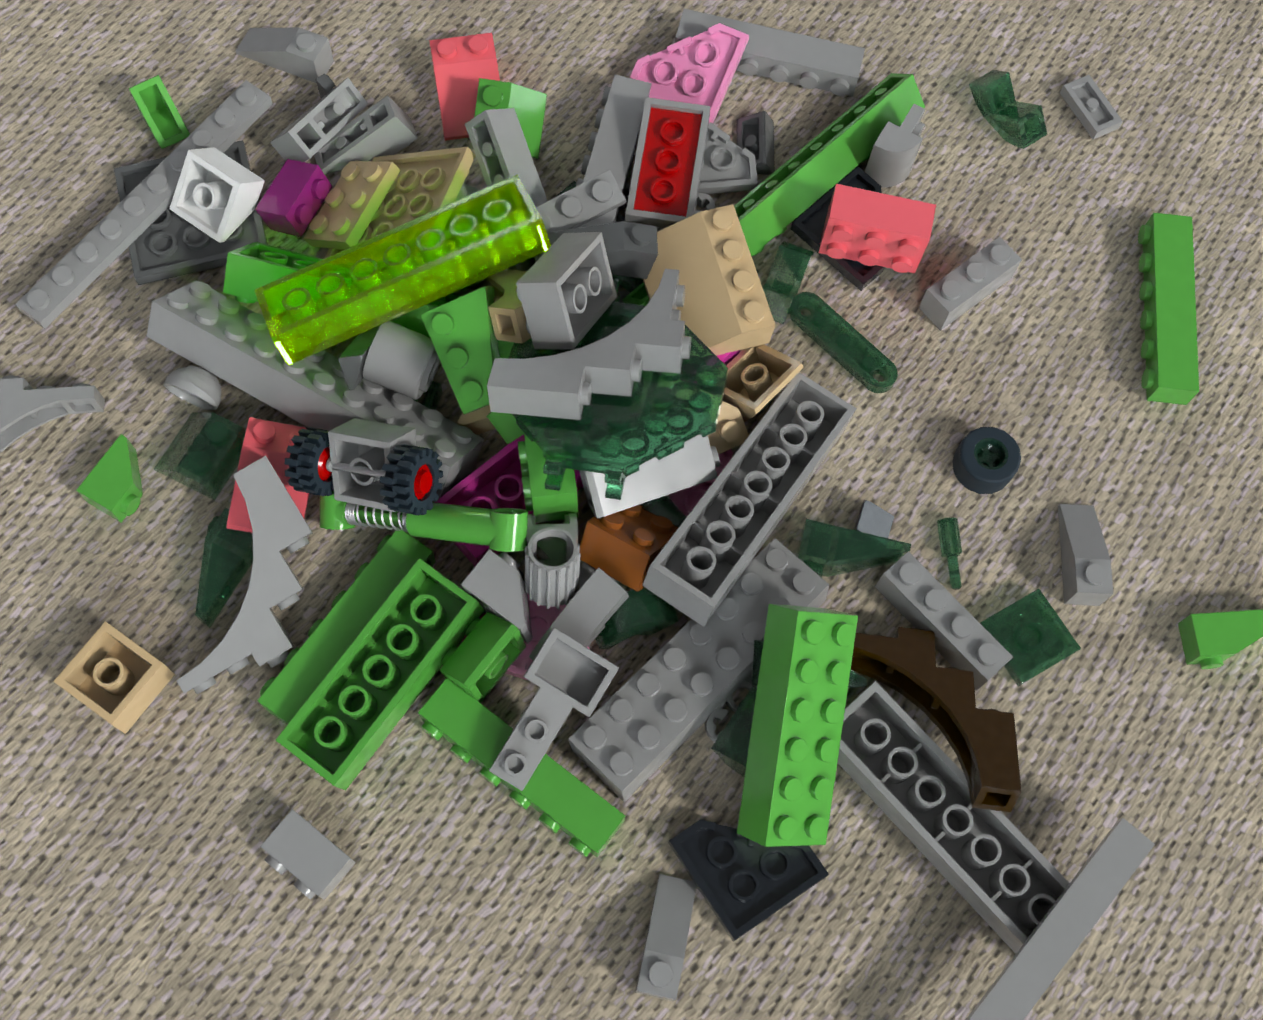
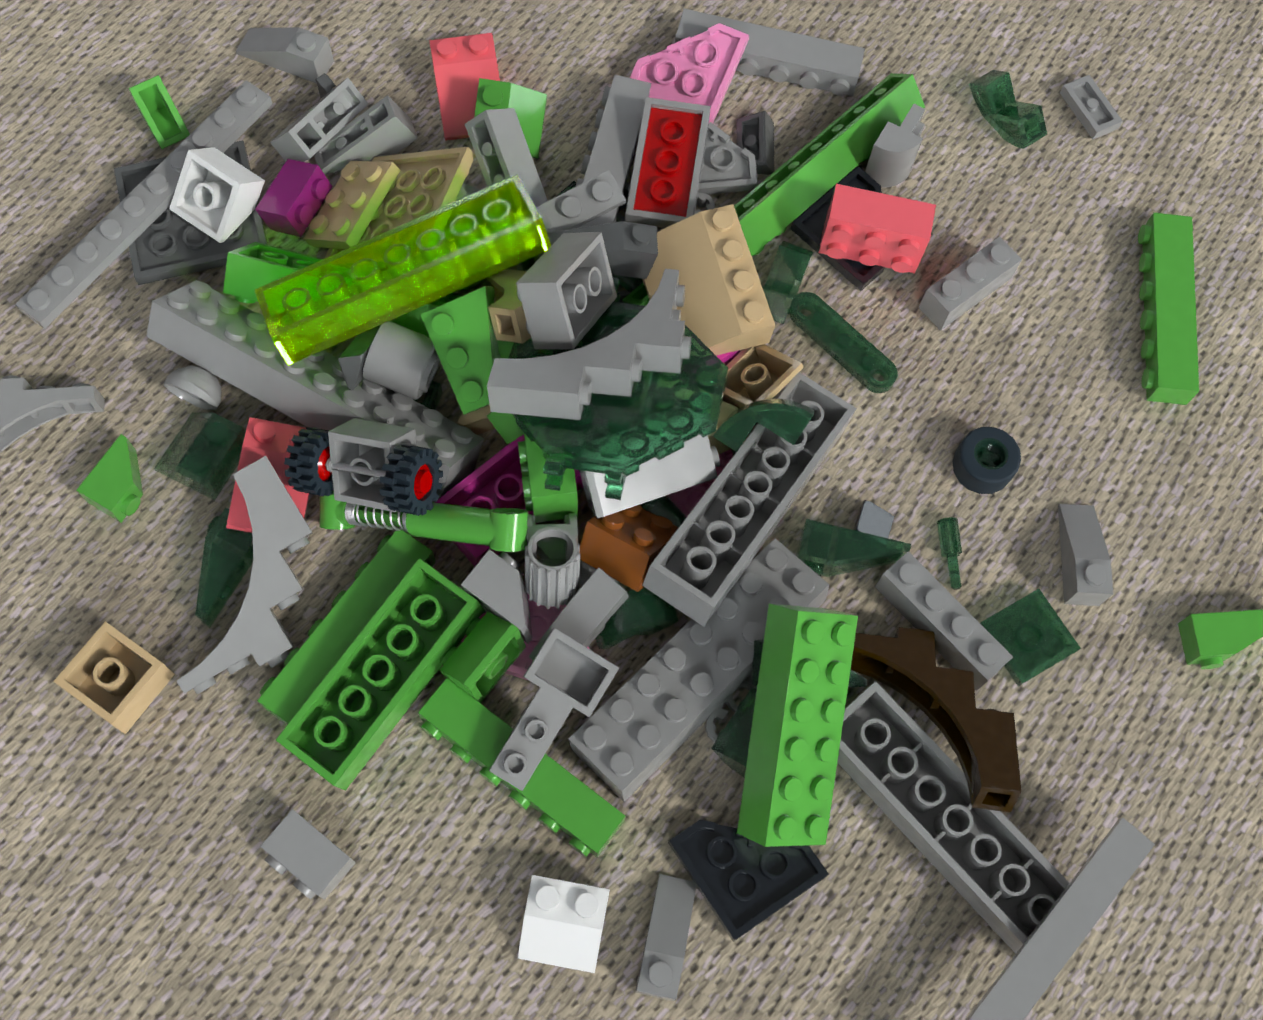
(563, 923): none -> white slope
(778, 415): none -> clear green brick

